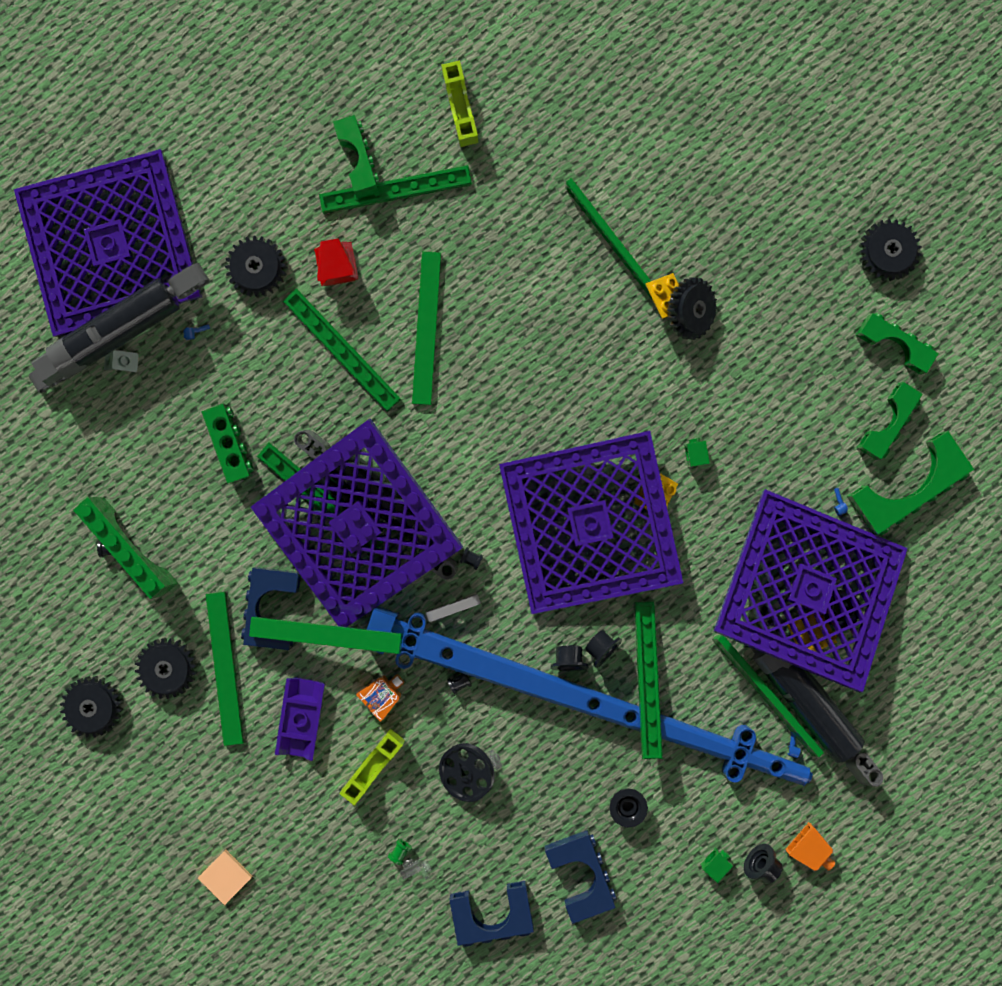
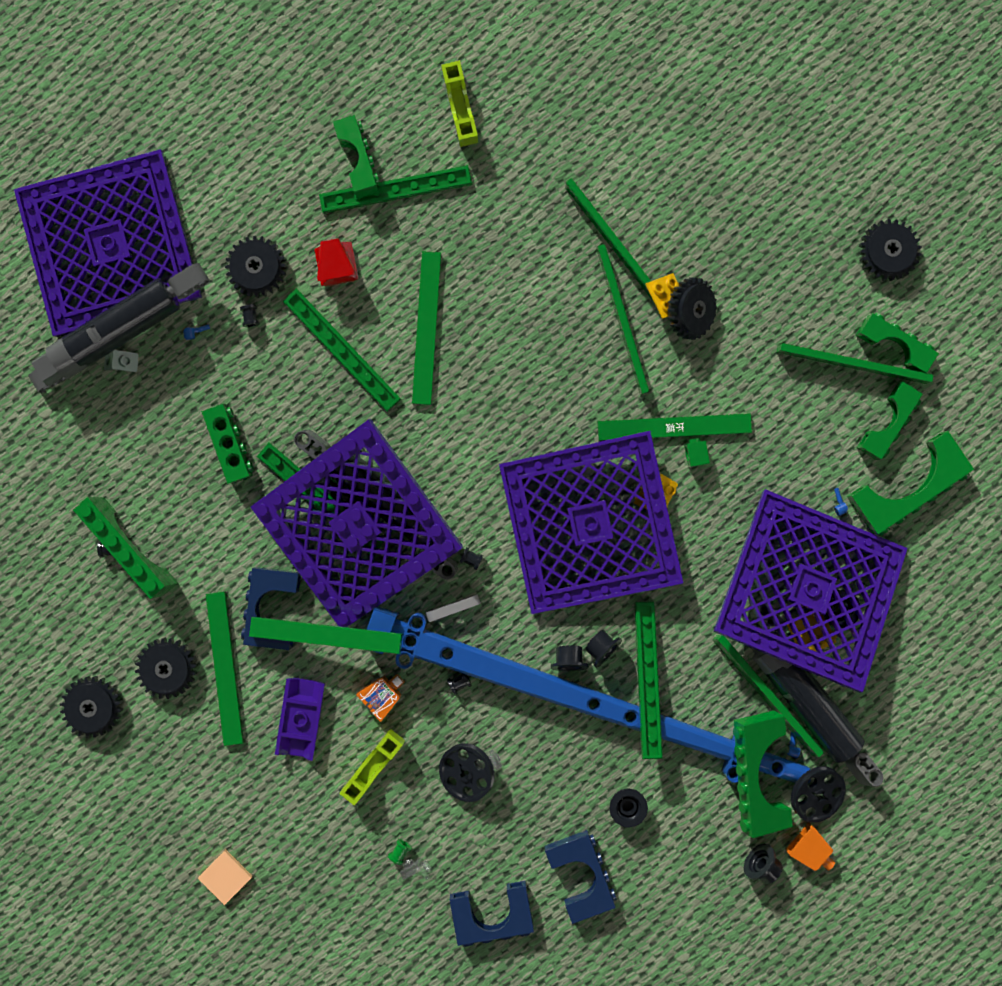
(249, 315): none -> black bush
(622, 319): none -> green tile
(676, 426): none -> green tile
(717, 864): green brick -> none
(752, 739): none -> green arch
(817, 801): none -> black wedge
(854, 363): none -> green tile

